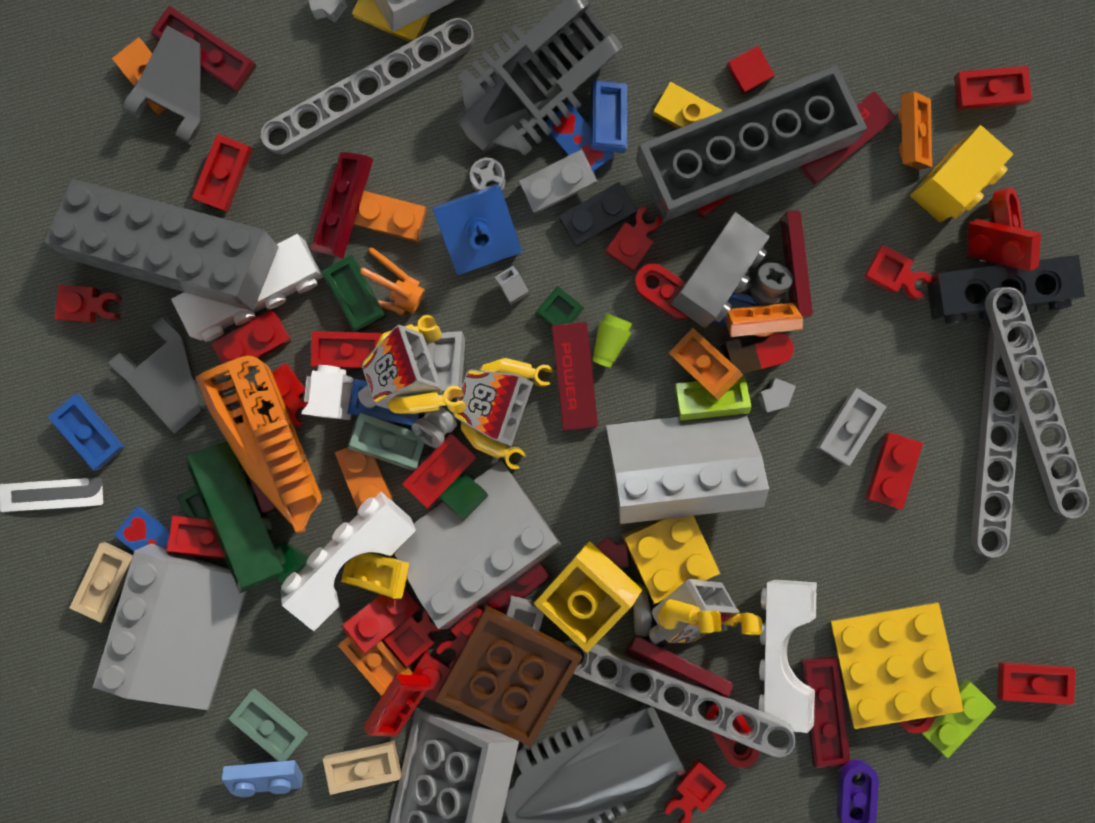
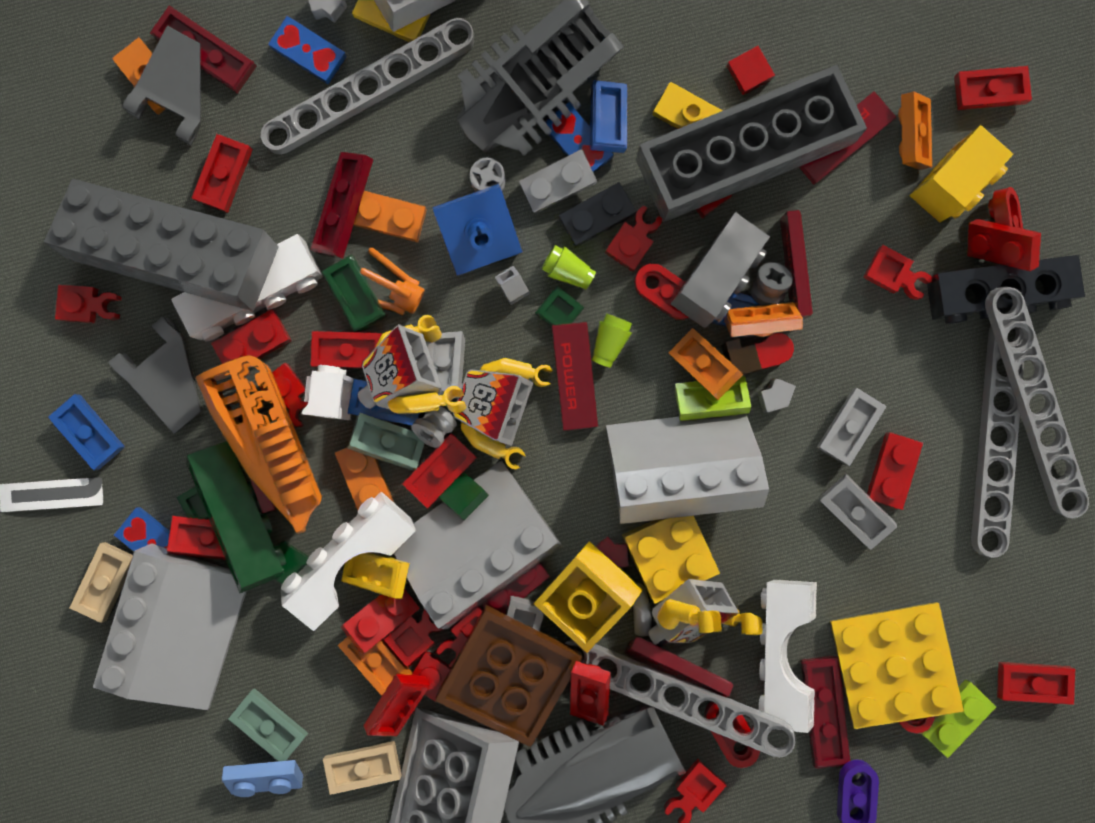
(307, 50): none -> blue tile
(568, 268): none -> lime cone
(590, 692): none -> red plate
(858, 512): none -> light grey plate

